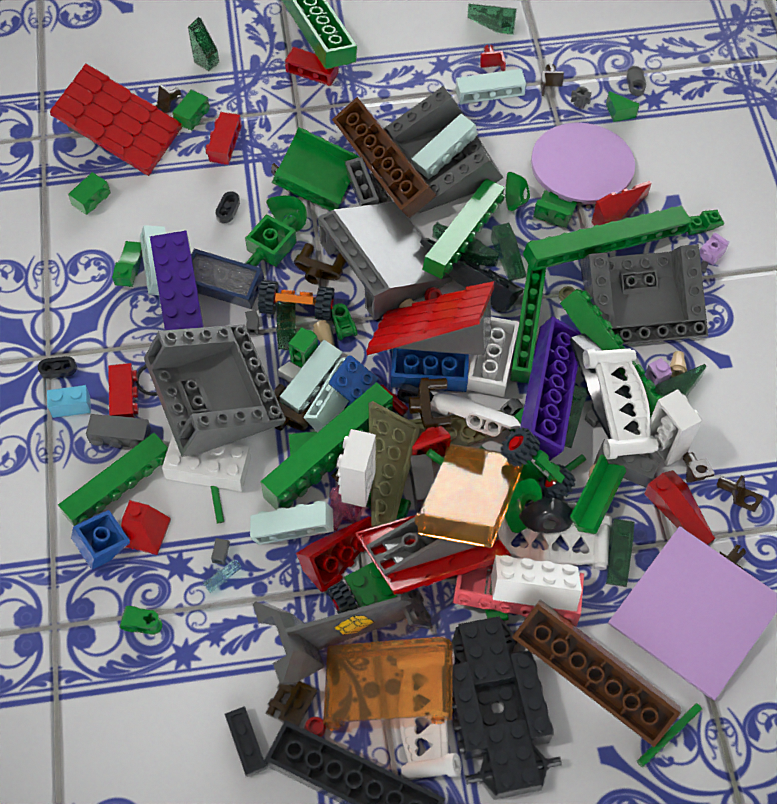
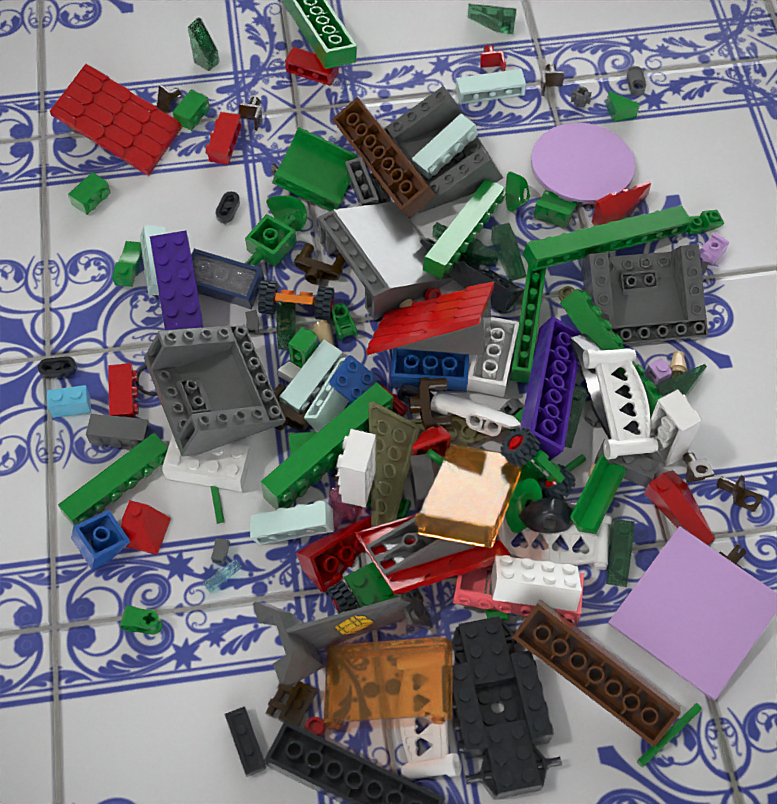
(252, 111): none -> dark brown bracket

